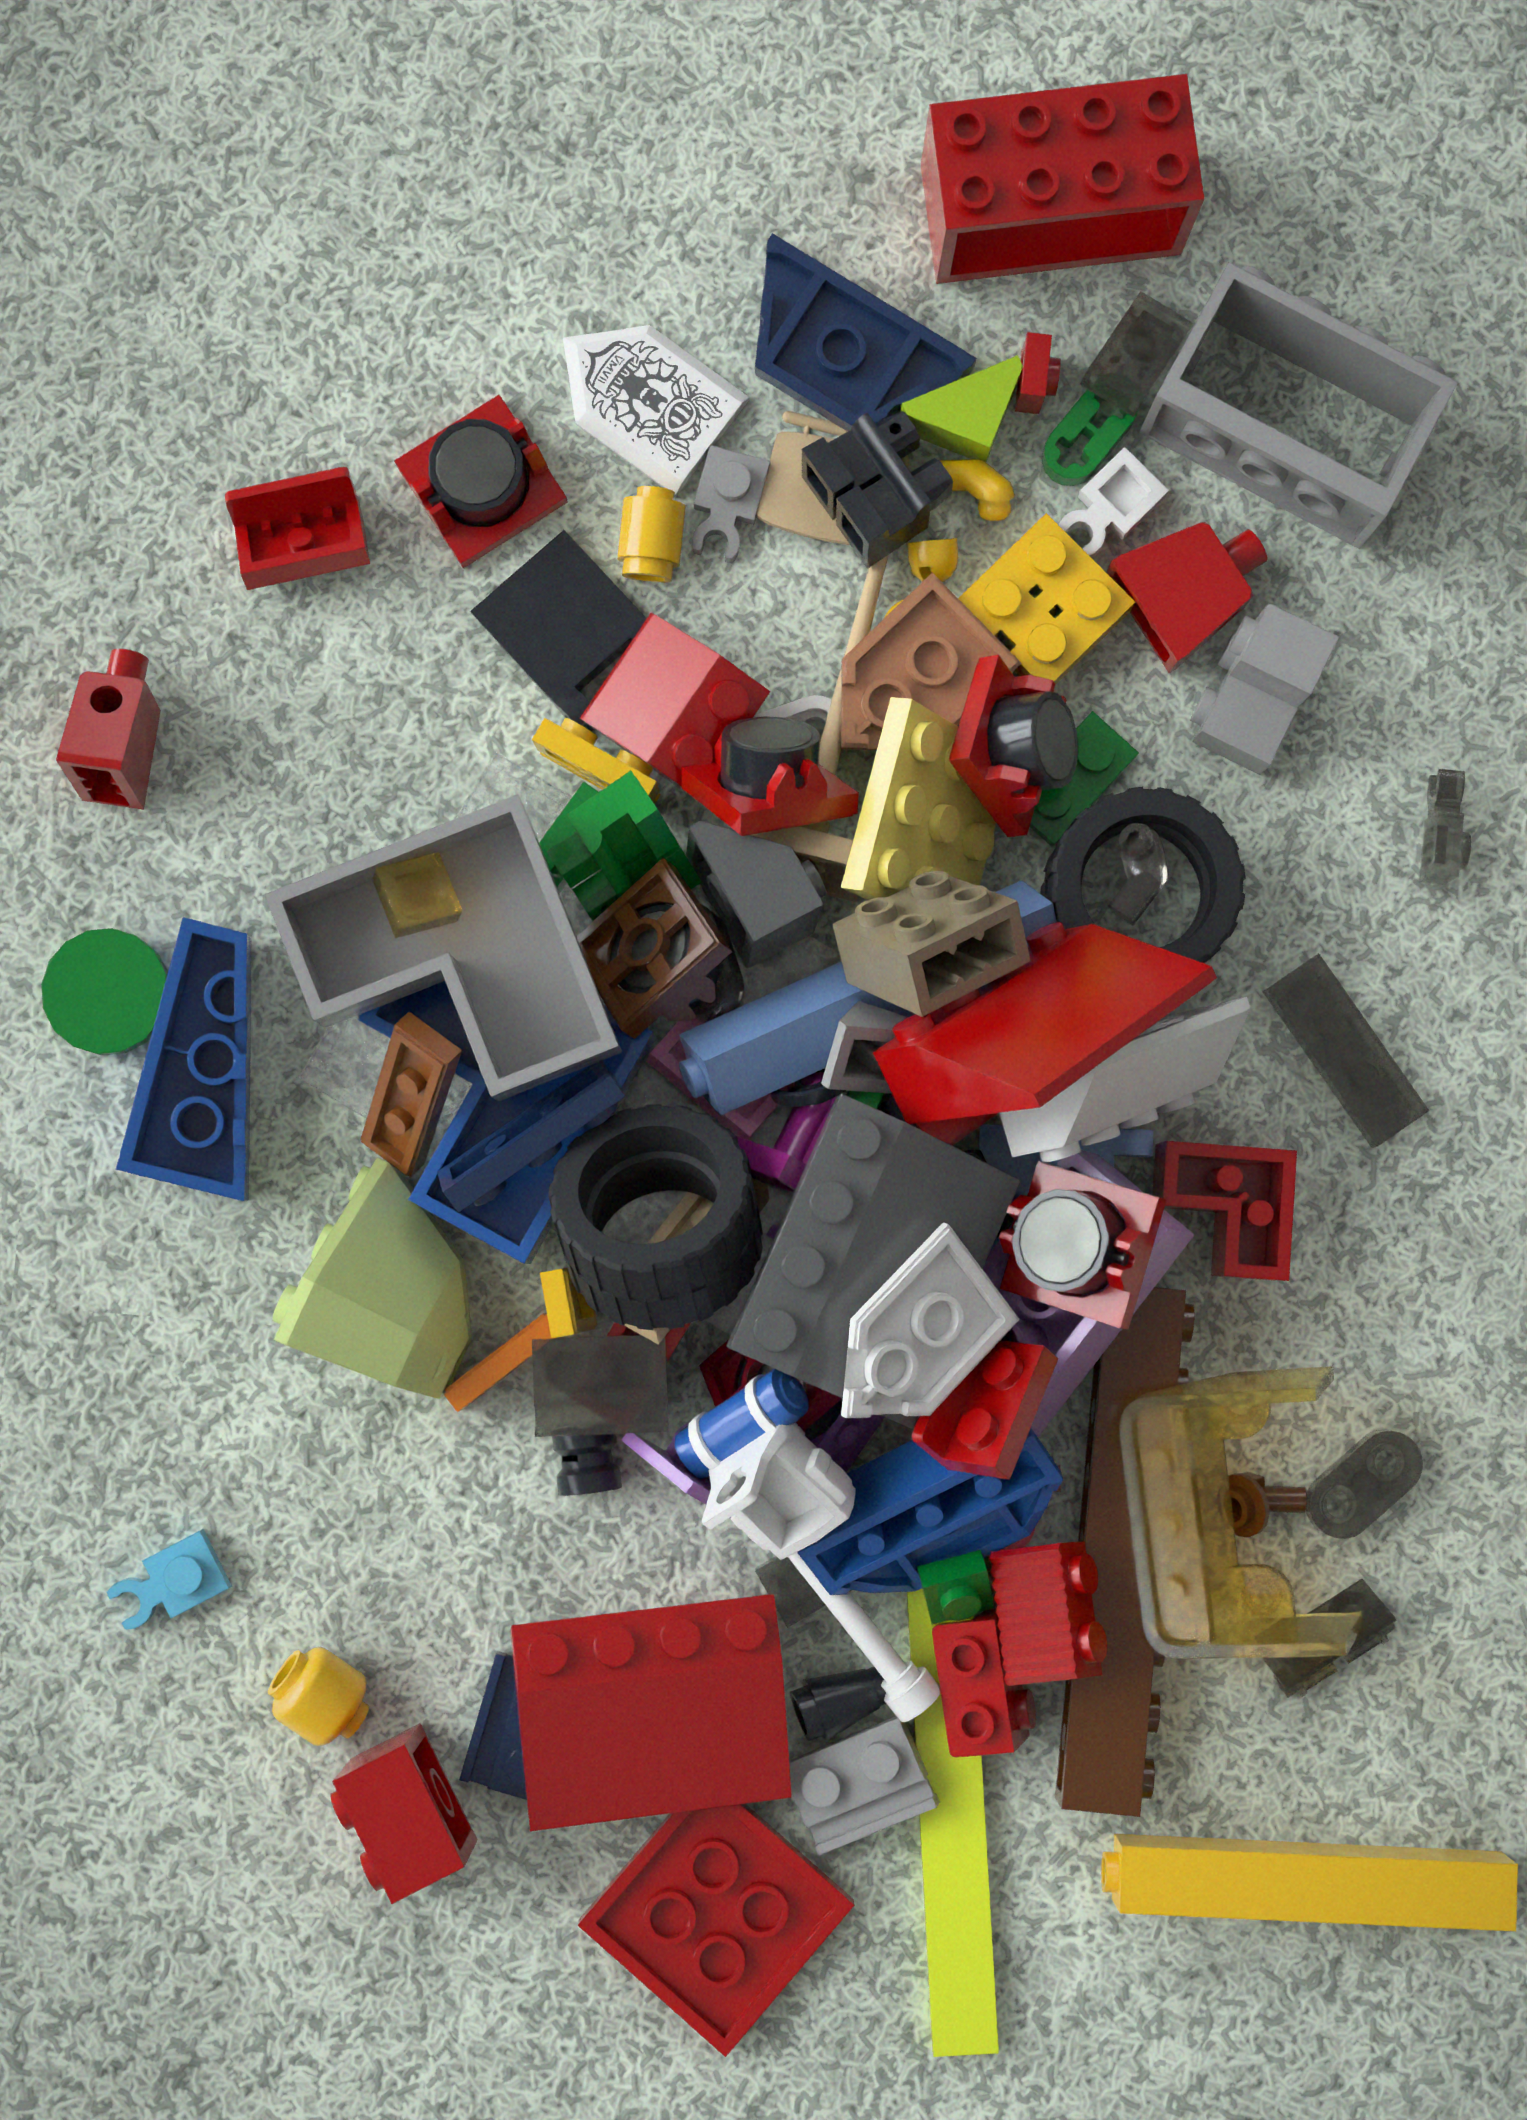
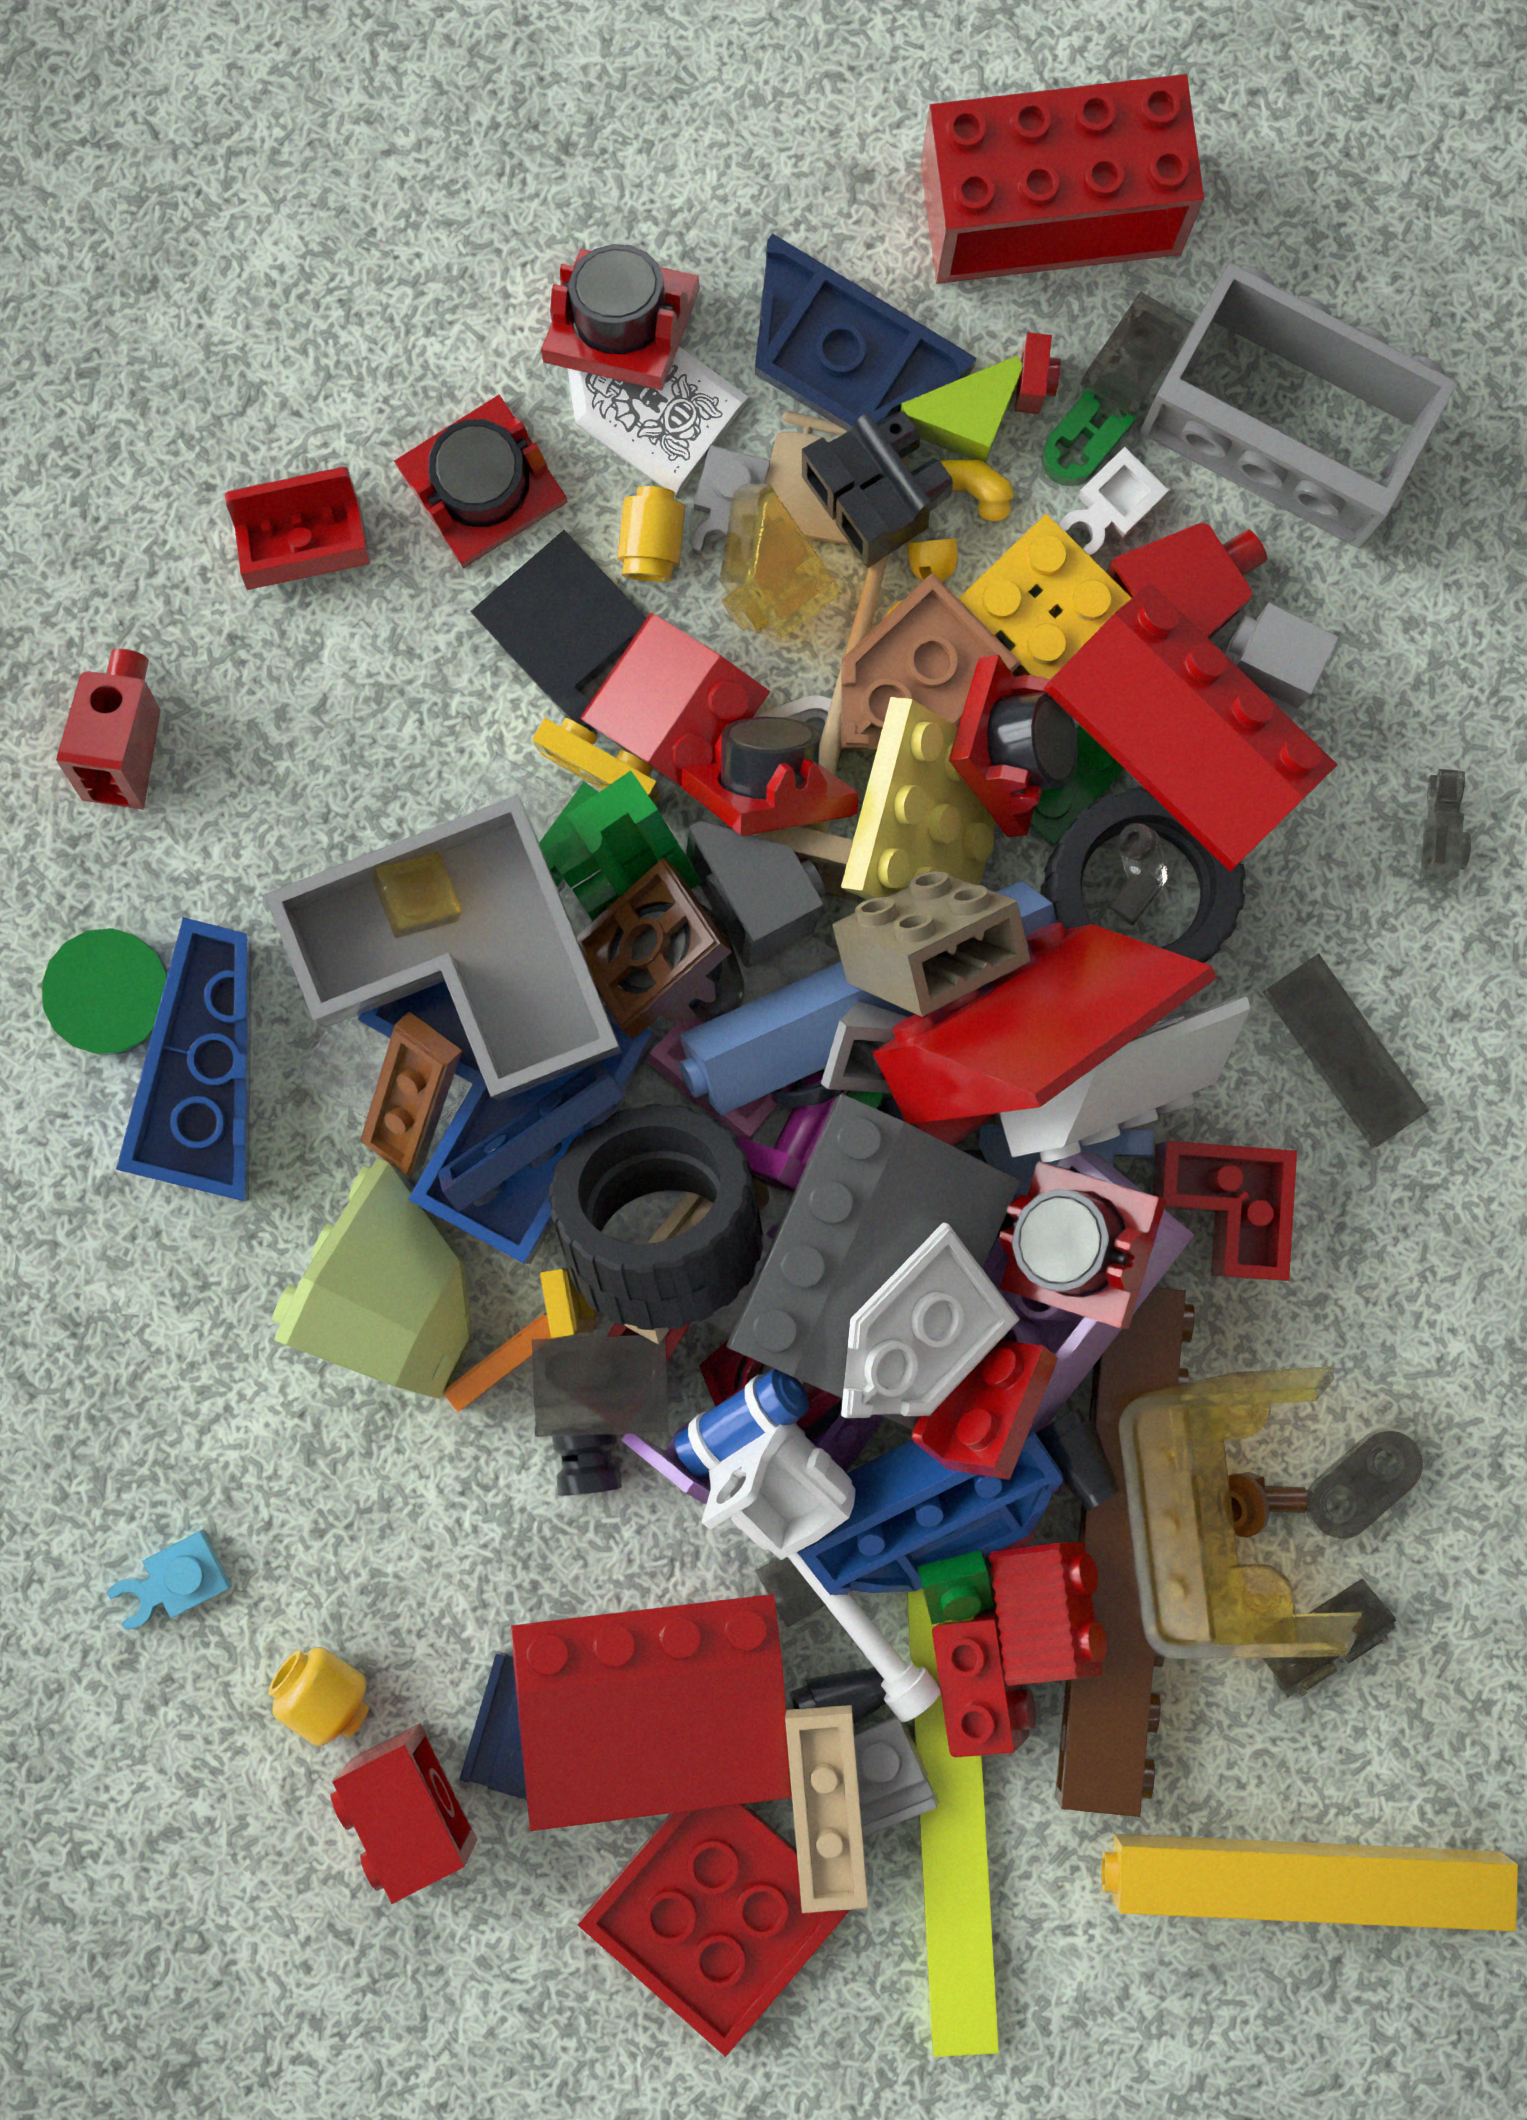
(623, 311): none -> piece
(770, 566): none -> clear yellow slope
(826, 1809): none -> tan plate
(1080, 1458): none -> black cone
(1189, 726): none -> red slope

